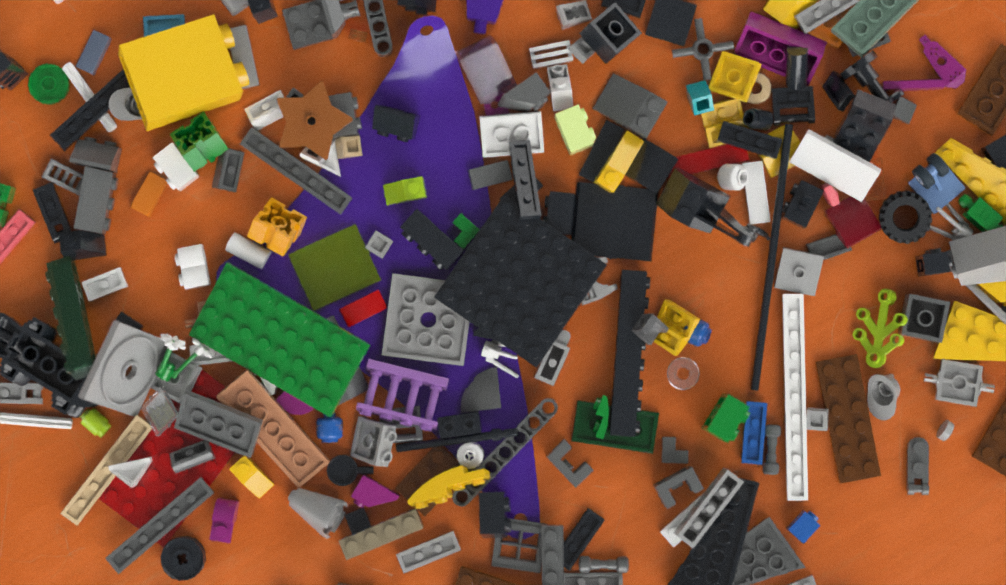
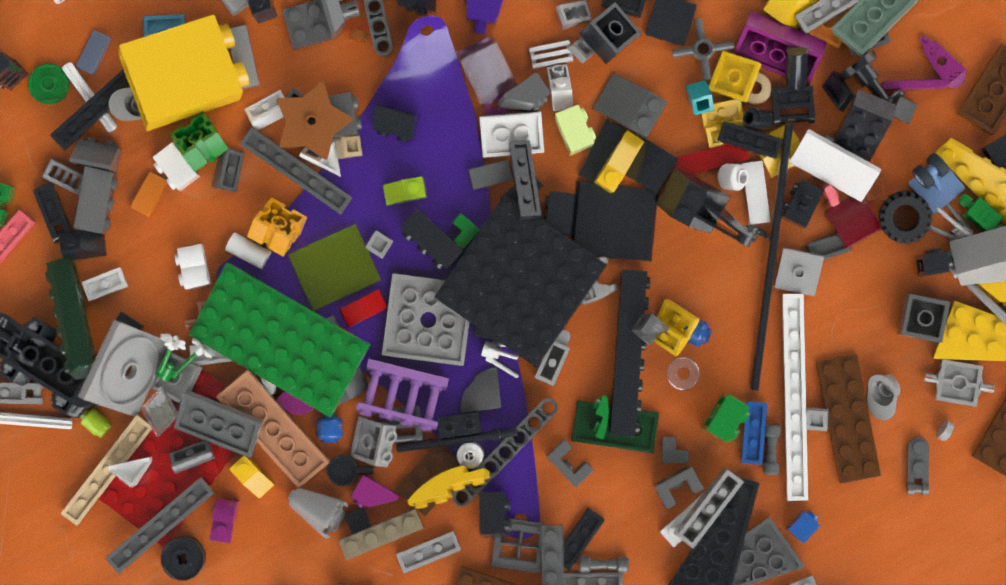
(880, 330): lime plant -> none

